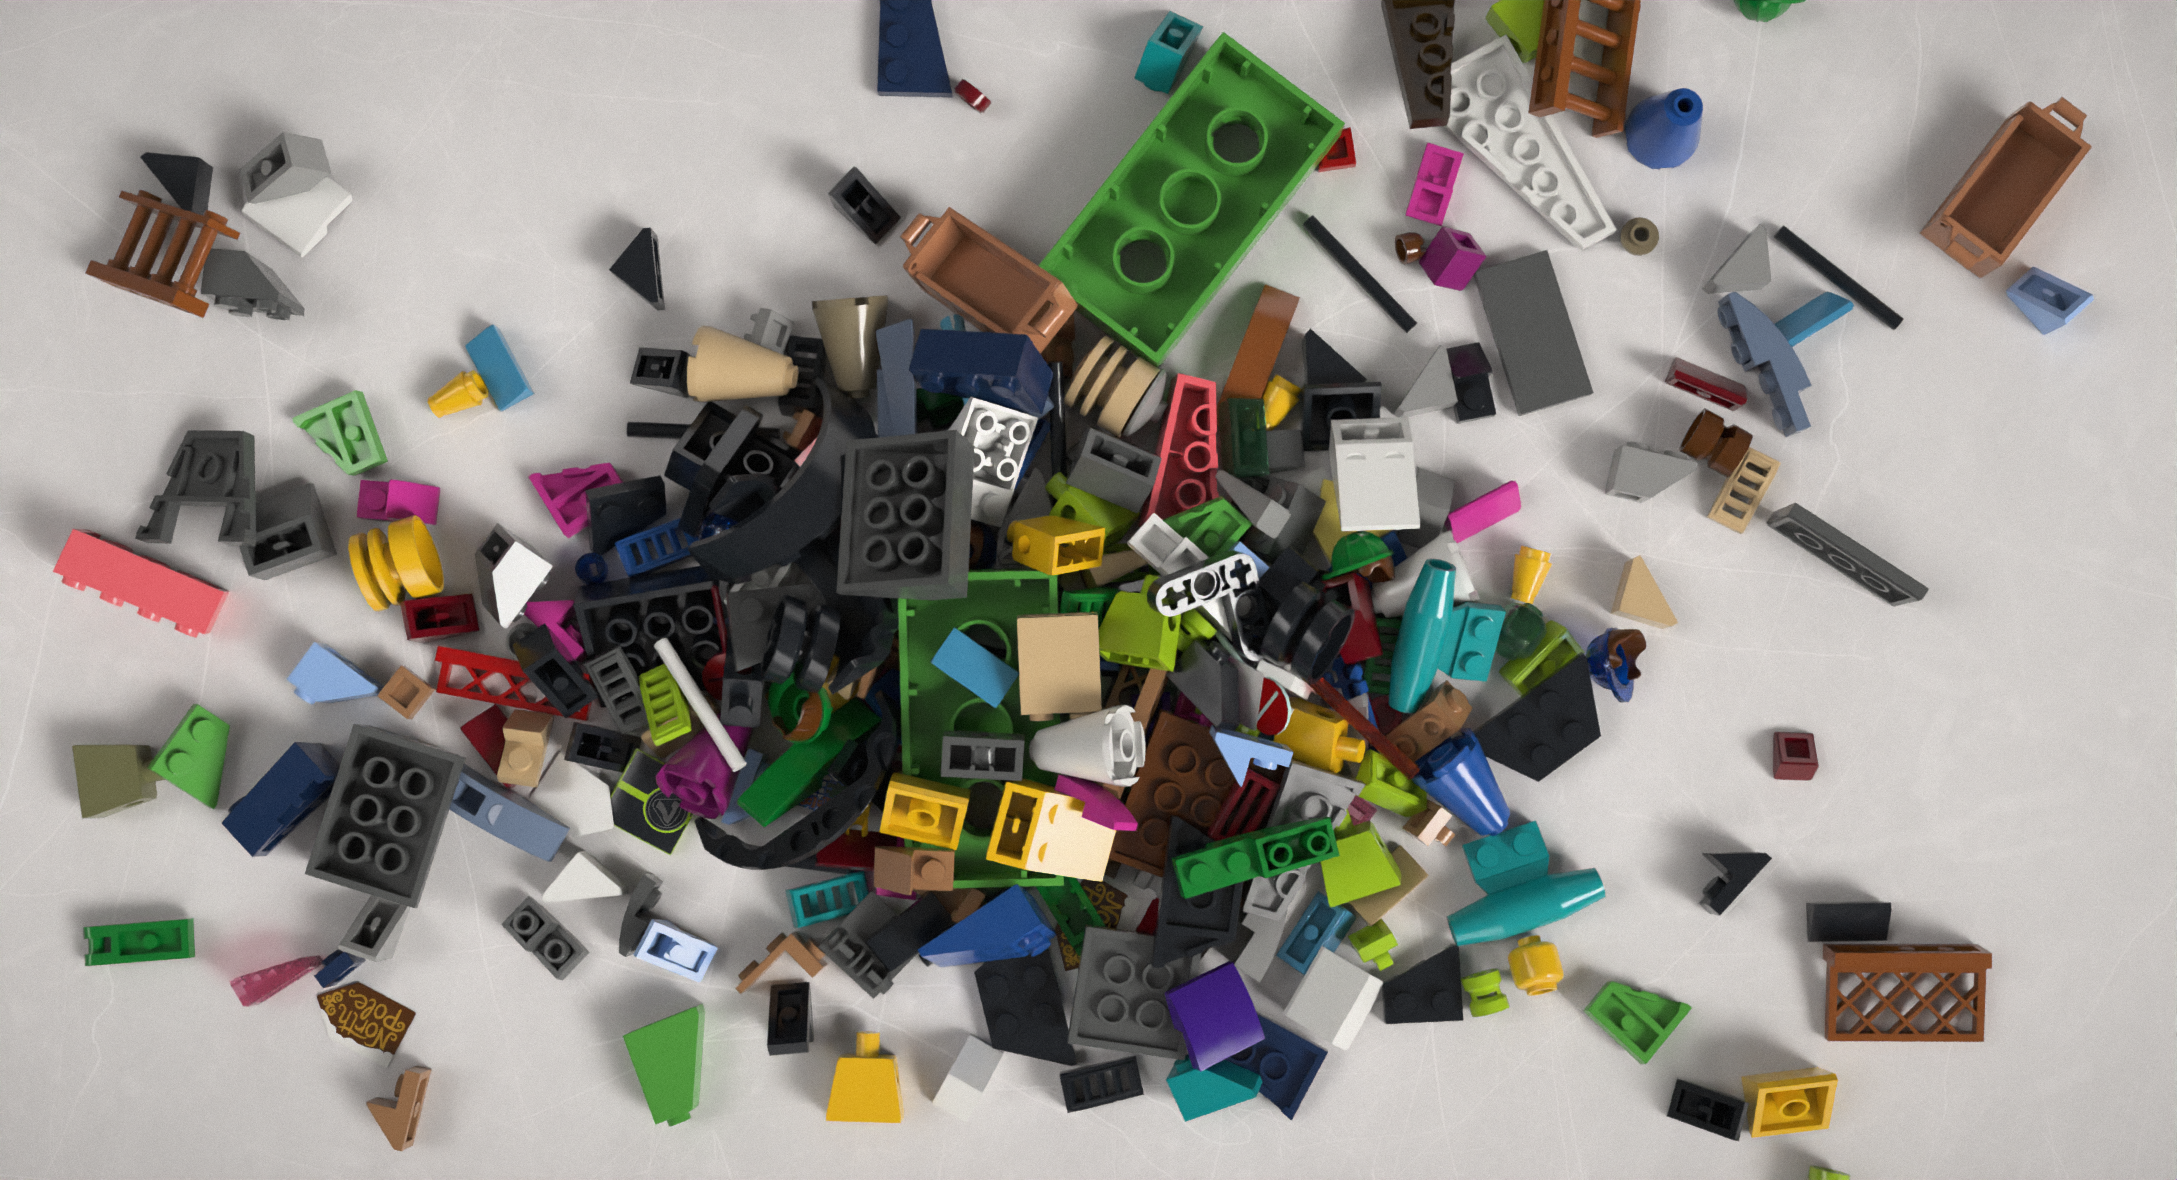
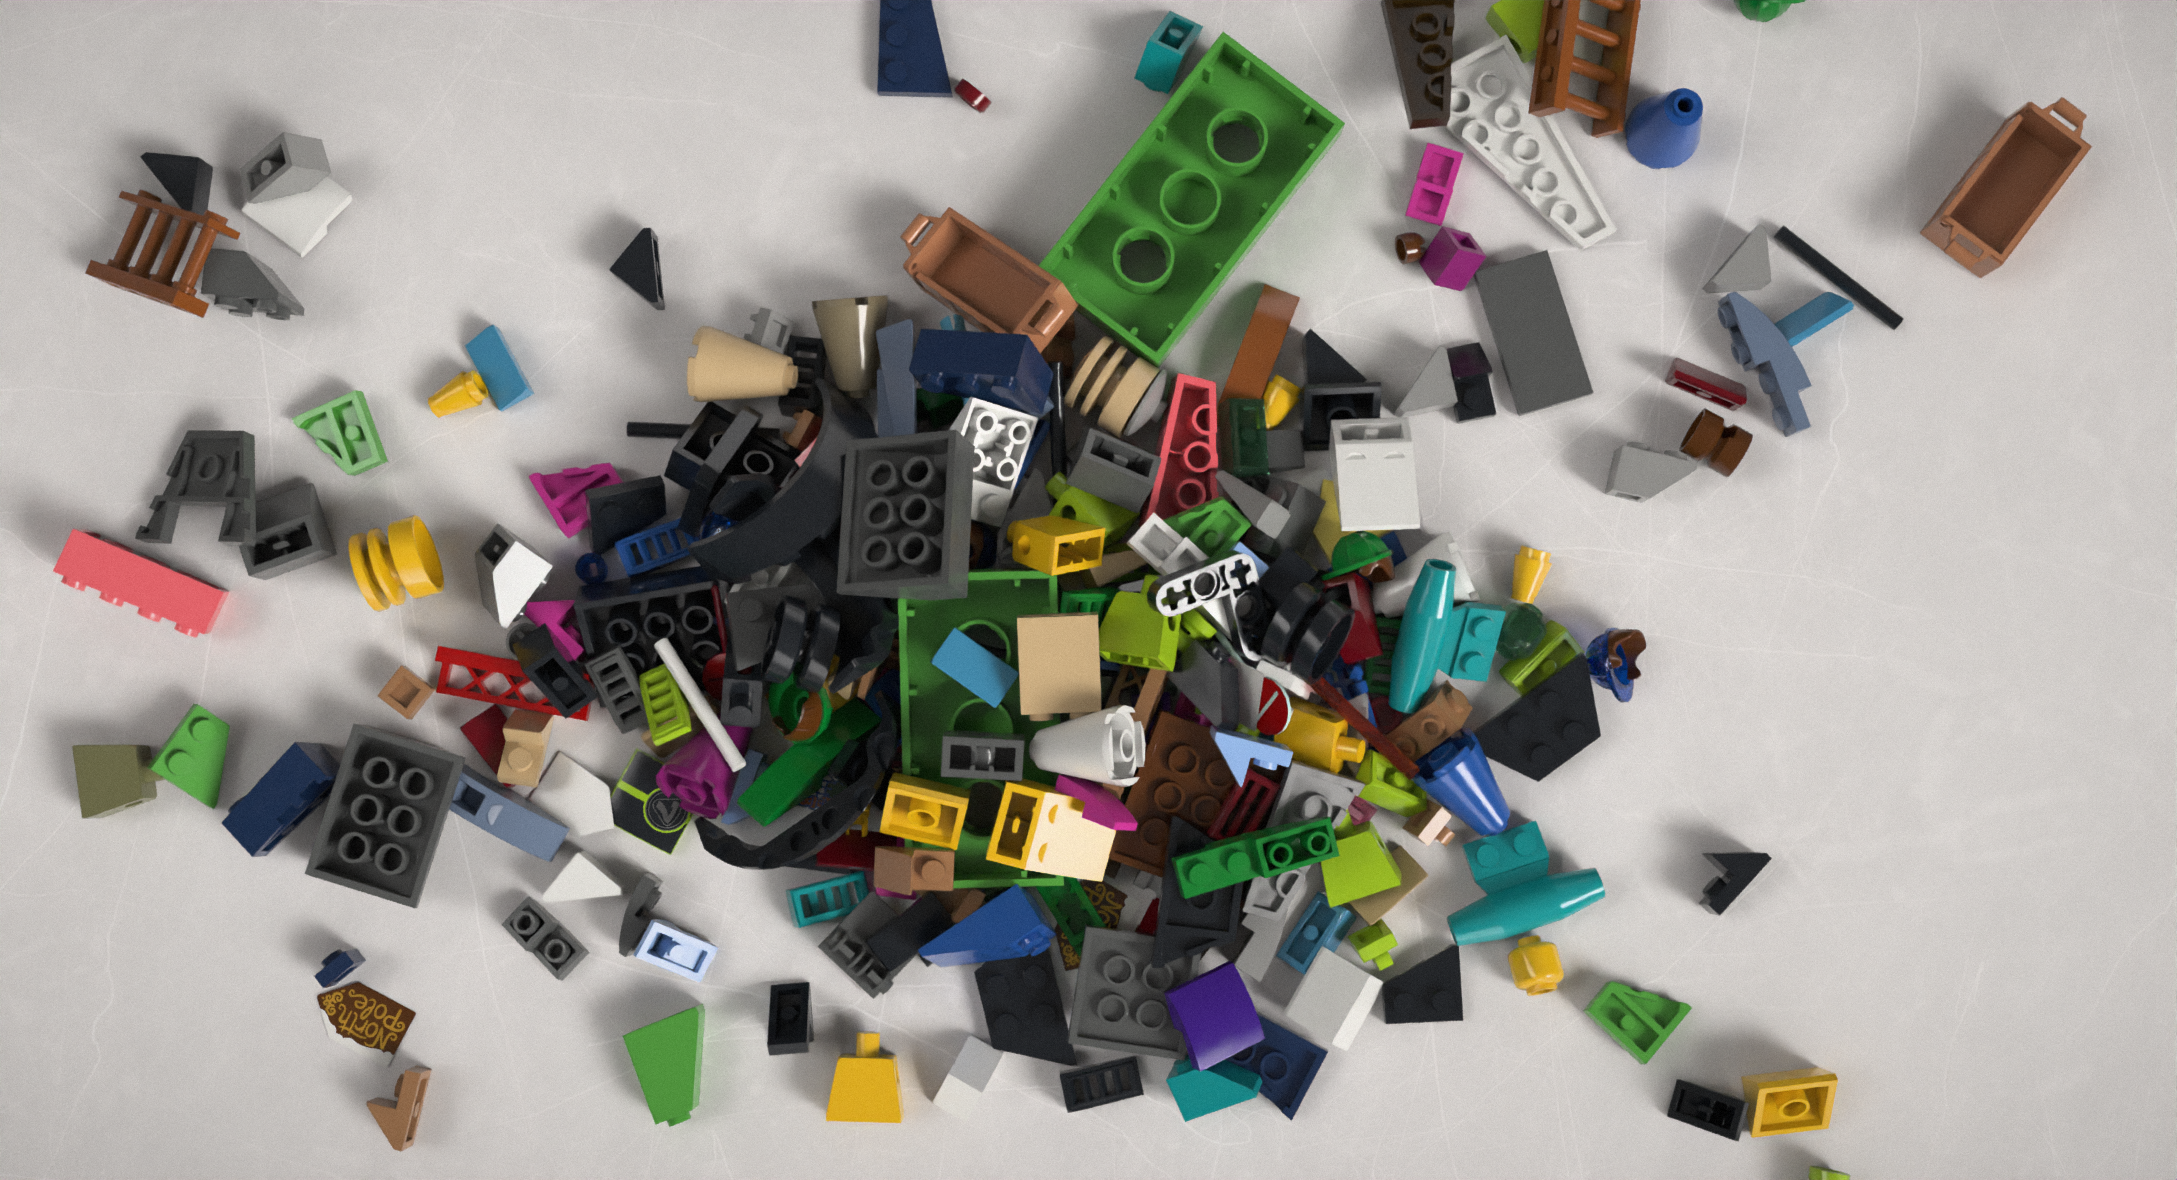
(140, 942): green plate -> none
(263, 984): clear pink slope -> none
(330, 677): light blue slope -> none
(376, 930): light grey slope -> none
(397, 501): dark pink slope -> none
(439, 617): dark red slope -> none
(600, 747): black slope -> none
(661, 371): black slope -> none
(803, 952): medium nougat bracket -> none
(863, 205): black slope -> none
(1340, 155): red tile -> none
(1359, 274): black bar -> none
(1434, 505): light grey slope -> none
(1482, 984): lime wheel -> none
(1484, 511): dark pink slope -> none
(1634, 246): dark tan plate -> none
(1640, 597): tan slope -> none
(1759, 460): tan slope -> none
(1794, 756): dark red slope -> none
(1846, 555): dark grey tile -> none
(1848, 921): black slope -> none
(1913, 960): dark orange fence -> none
(2047, 299): light blue slope -> none

